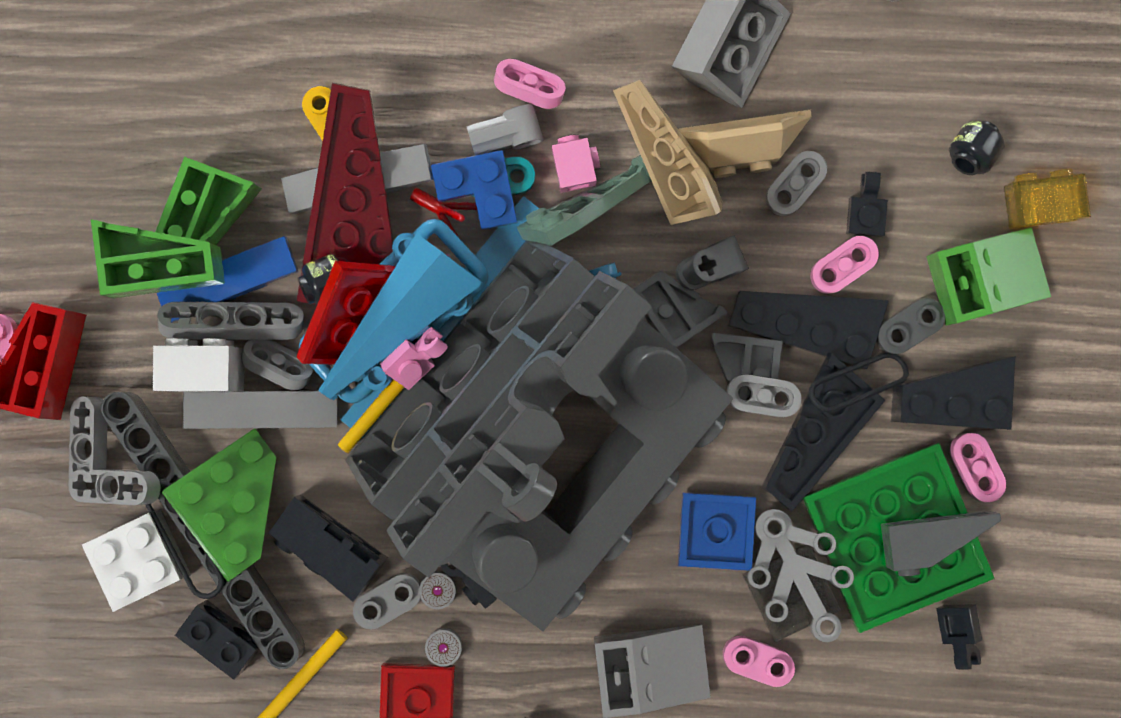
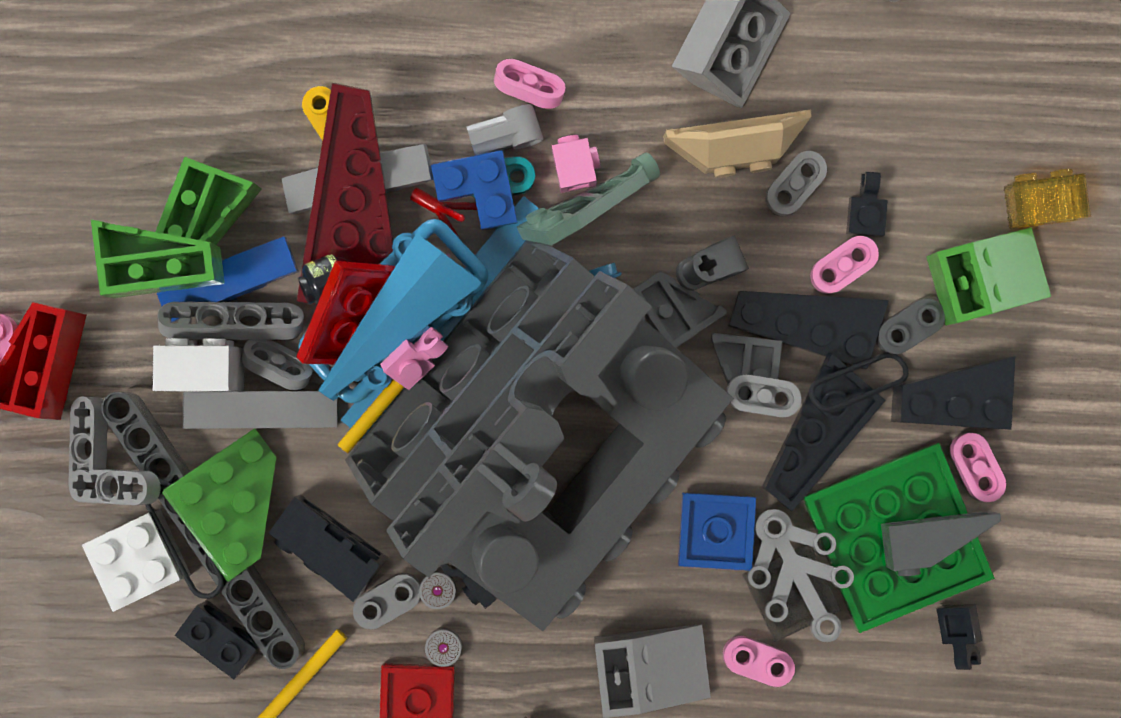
(673, 165): tan wedge -> none
(976, 147): black head -> none

